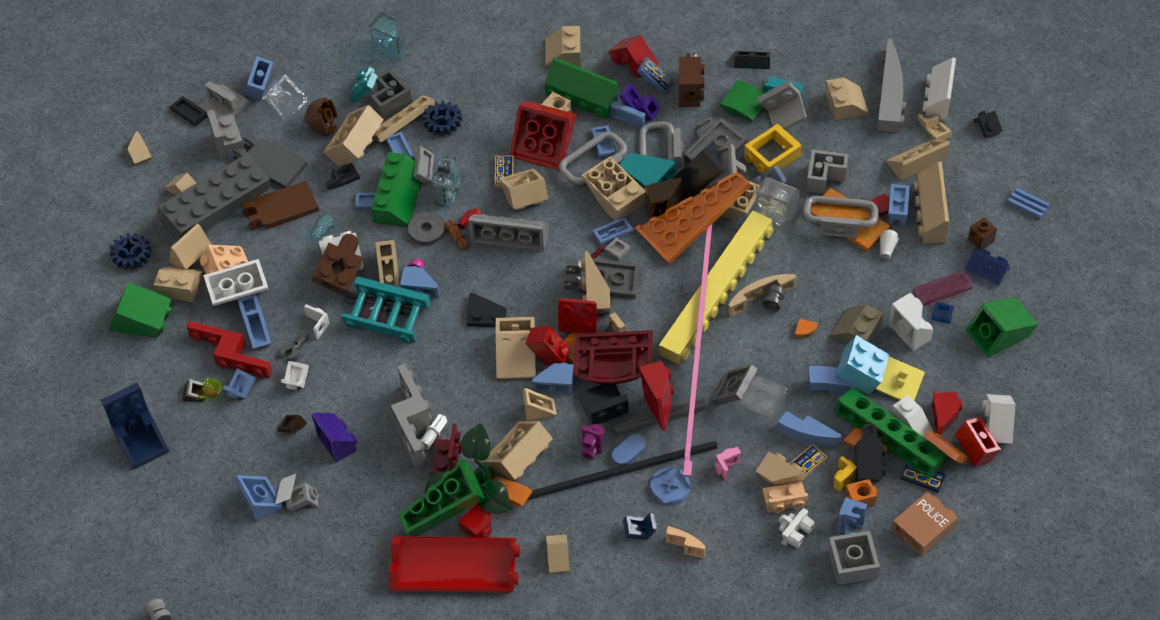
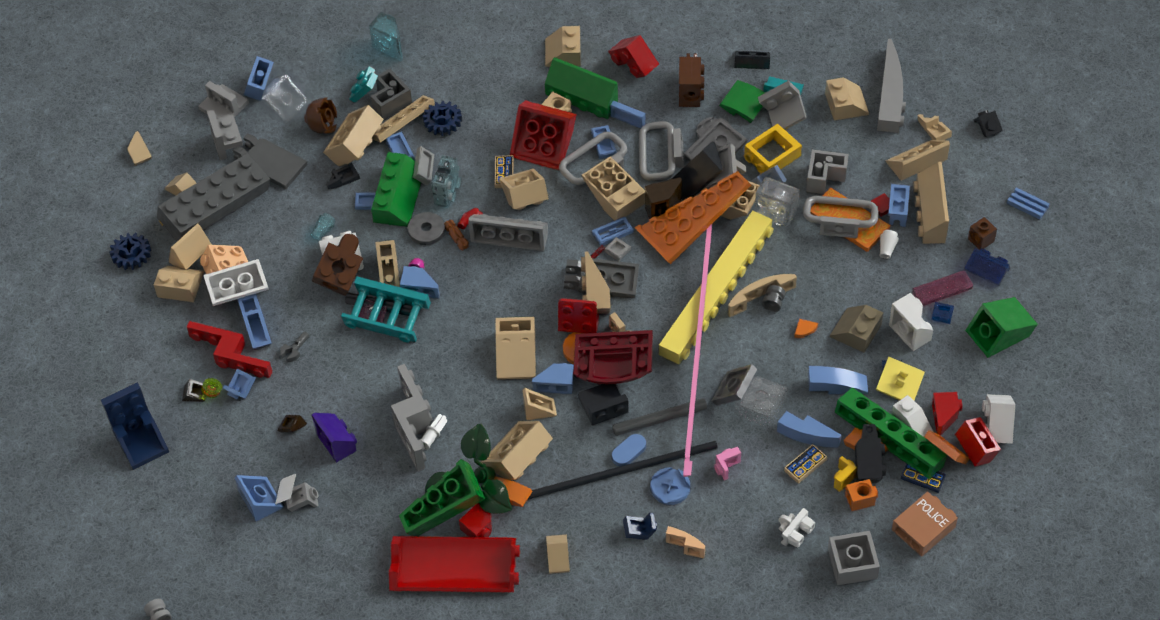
(140, 312): green slope -> none
(188, 111): black tile -> none
(280, 206): reddish brown tile -> none
(295, 375): white bracket -> none
(318, 315): white bracket -> none
(446, 452): dark red bracket -> none
(483, 312): black wing -> none
(547, 345): red brick -> none
(592, 440): magenta hips -> none
(645, 104): dark purple brick -> none
(648, 169): teal slope -> none
(654, 75): tile -> none
(657, 391): red slope -> none
(779, 472): tan slope -> none
(785, 497): light nougat bracket -> none
(851, 515): medium blue hinge -> none
(862, 364): medium azure brick -> none
(939, 90): white slope -> none

